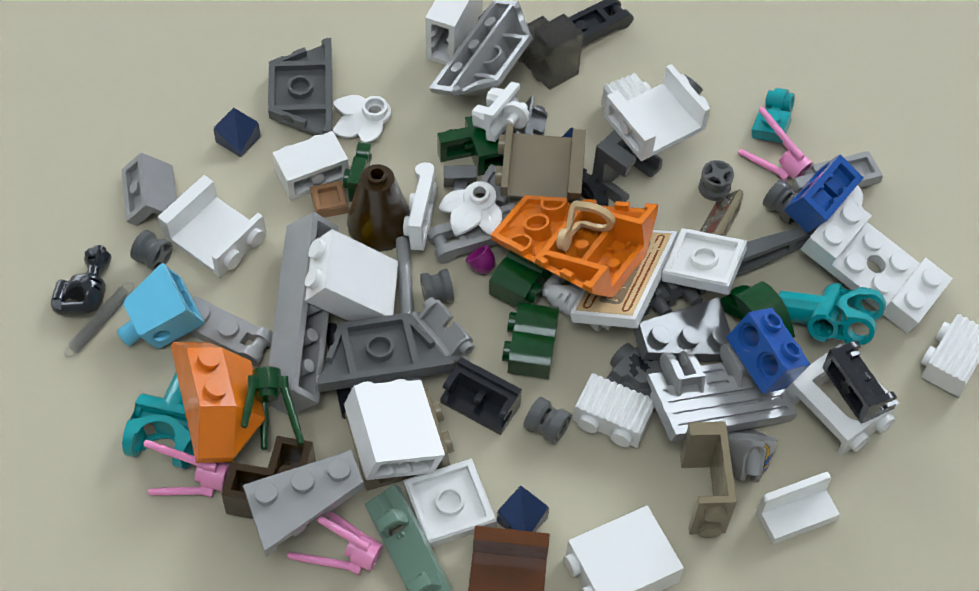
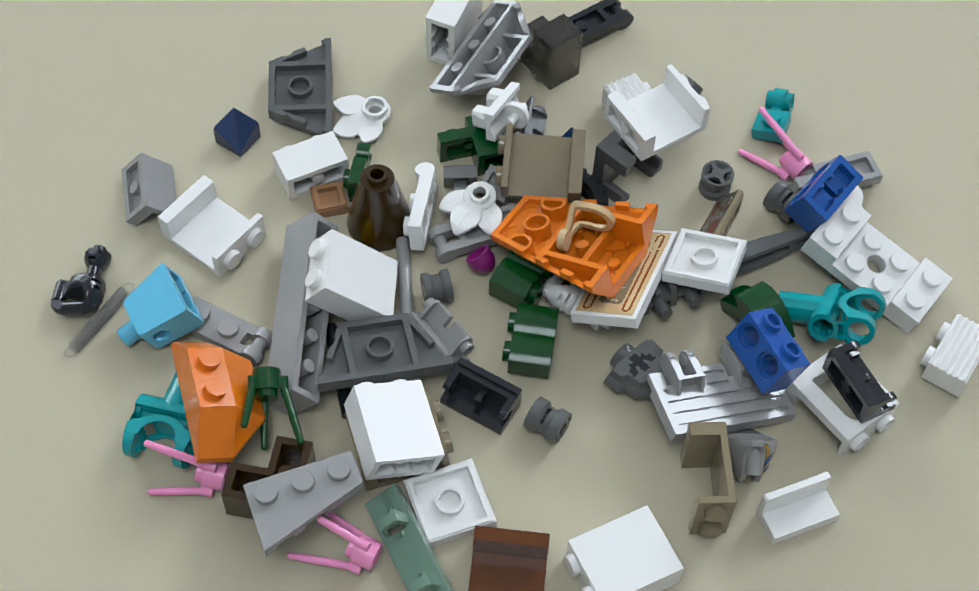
(151, 250): dark grey wheel -> none
(522, 511): dark blue slope -> none
(614, 411): white brick -> none
(696, 328): wing -> none

